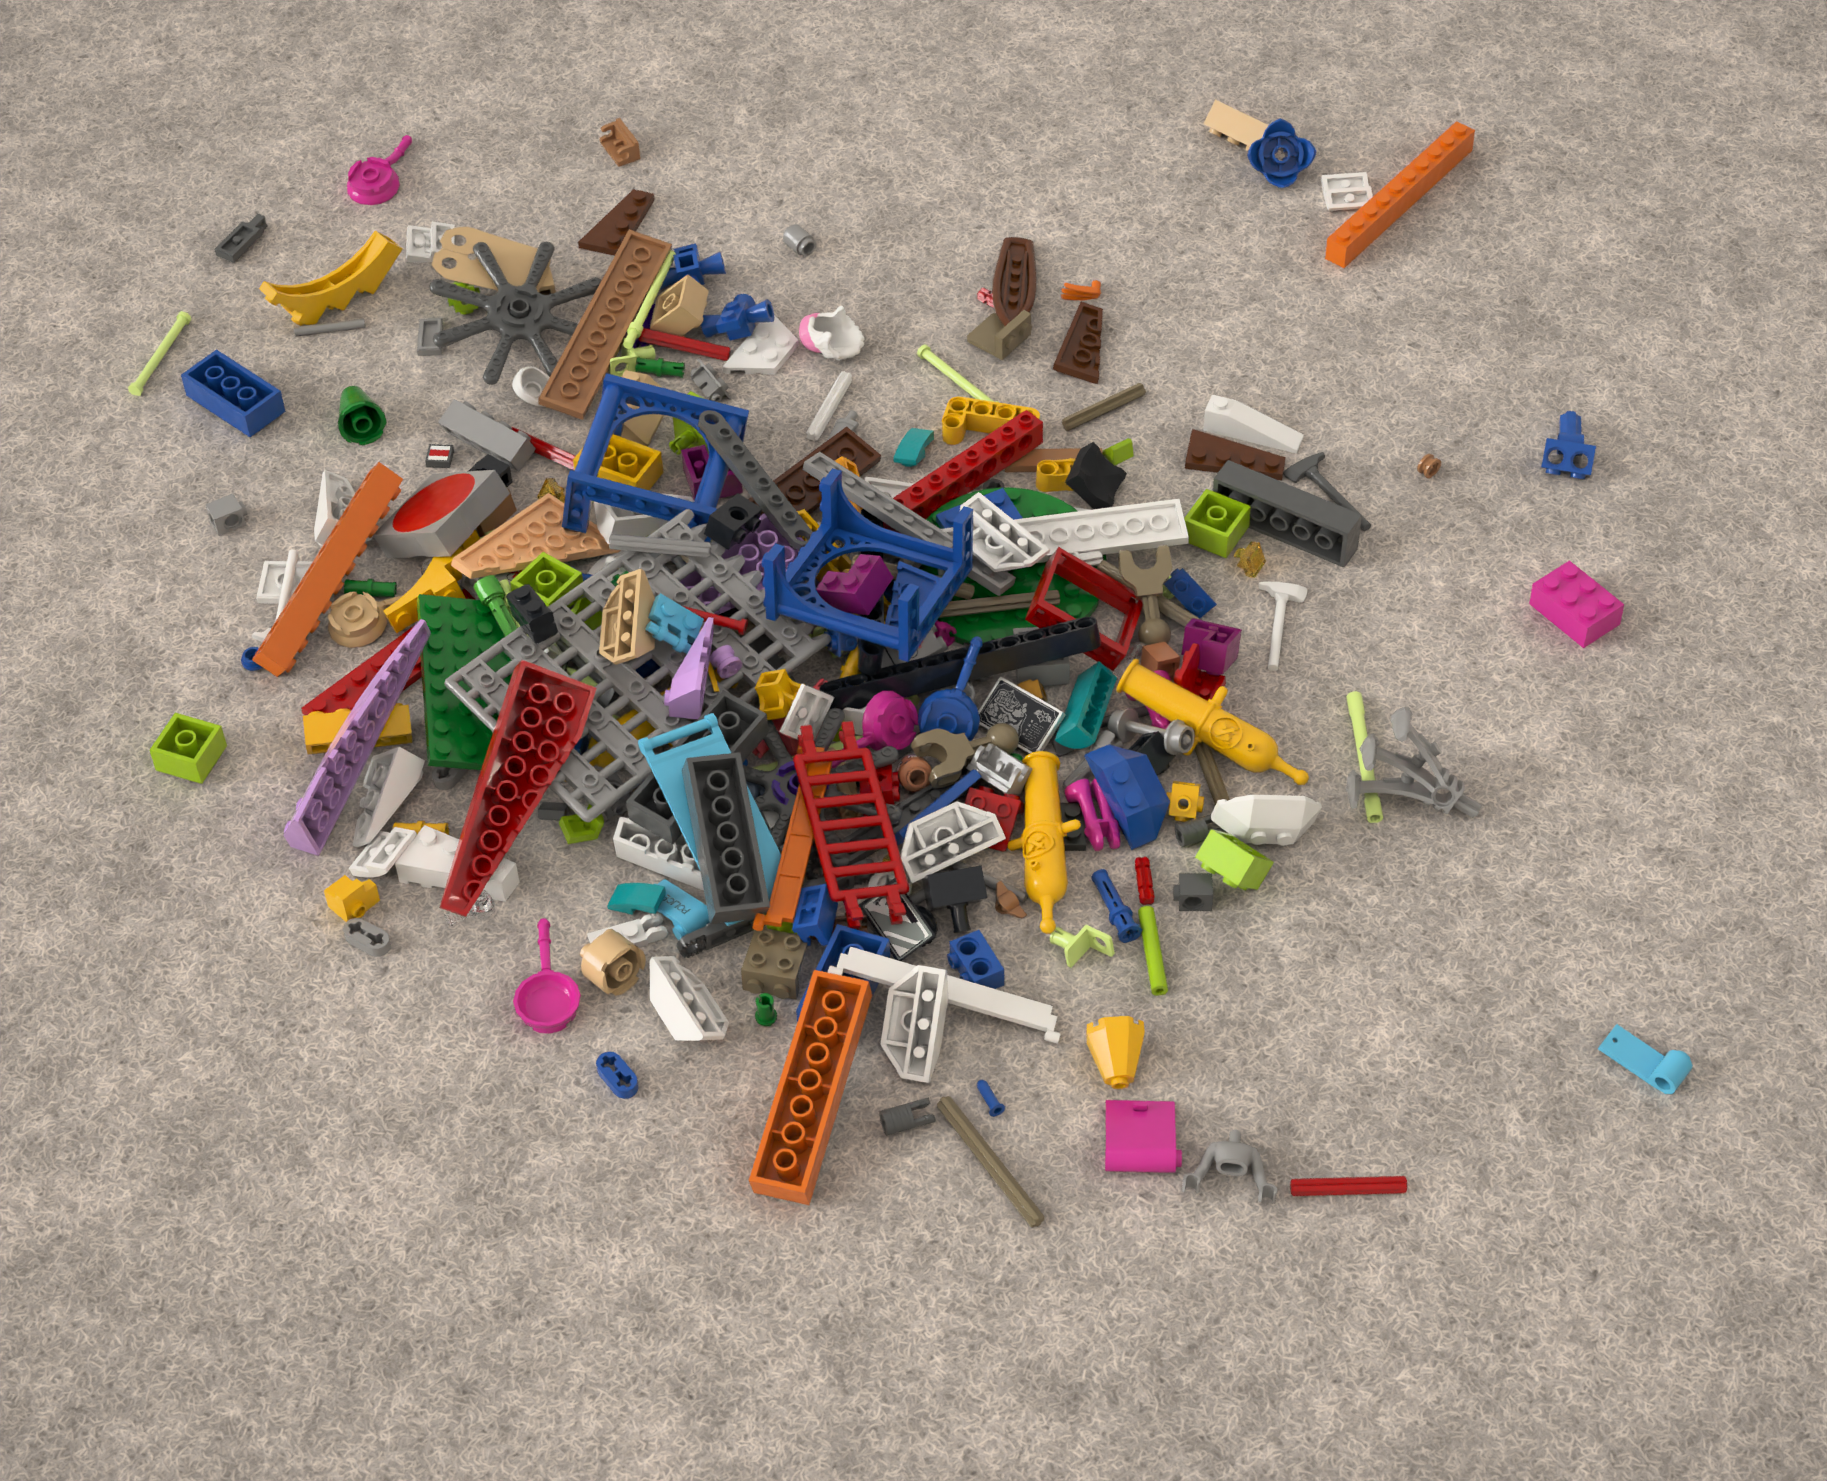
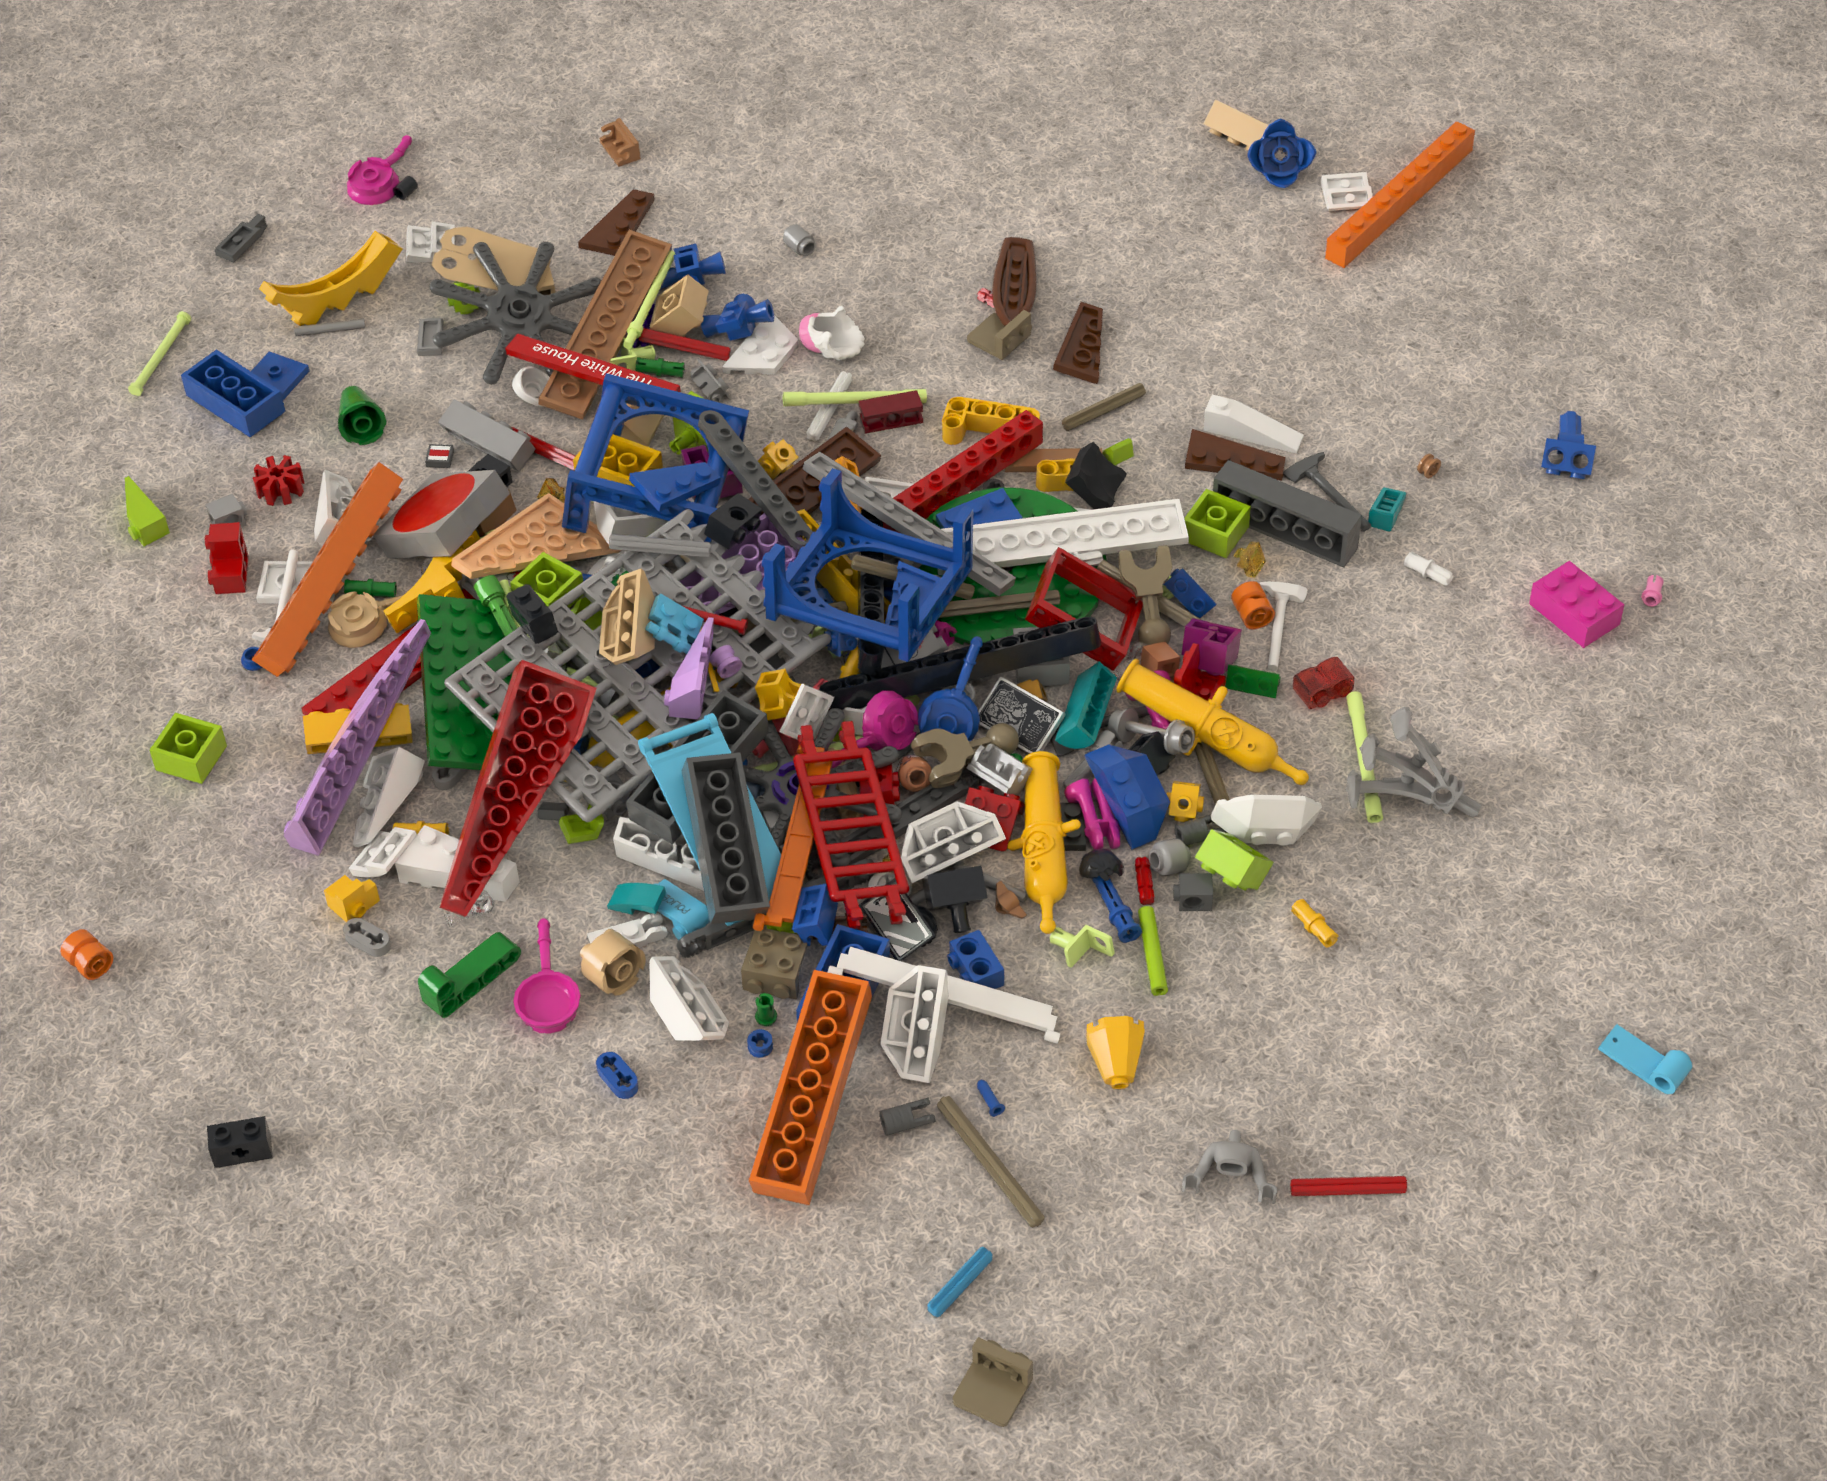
(86, 954): none -> orange wheel
(144, 518): none -> lime slope
(227, 558): none -> red brick
(239, 1142): none -> black brick
(278, 480): none -> red gear
(281, 372): none -> blue plate
(405, 187): none -> black hinge
(456, 986): none -> green beam
(576, 363): none -> red tile
(674, 484): none -> blue wing
(753, 1039): none -> blue bush
(777, 458): none -> yellow brick
(814, 398): none -> yellowish green piece
(859, 588): magenta brick -> none
(891, 411): none -> dark red piece
(912, 447): teal slope -> none
(925, 352): yellowish green bar -> none
(942, 801): blue tile -> none
(959, 1282): none -> dark azure axle
(994, 1382): none -> dark tan bracket
(1001, 540): white wedge -> none
(1078, 292): orange piece -> none
(1100, 863): none -> black hair
(1141, 1136): dark pink door -> none
(1169, 857): none -> light grey head
(1252, 681): none -> green hinge
(1253, 605): none -> orange wheel
(1314, 923): none -> yellow pin
(1324, 682): none -> clear red brick
(1384, 511): none -> teal slope
(1428, 568): none -> white axle
(1652, 594): none -> bright pink pin

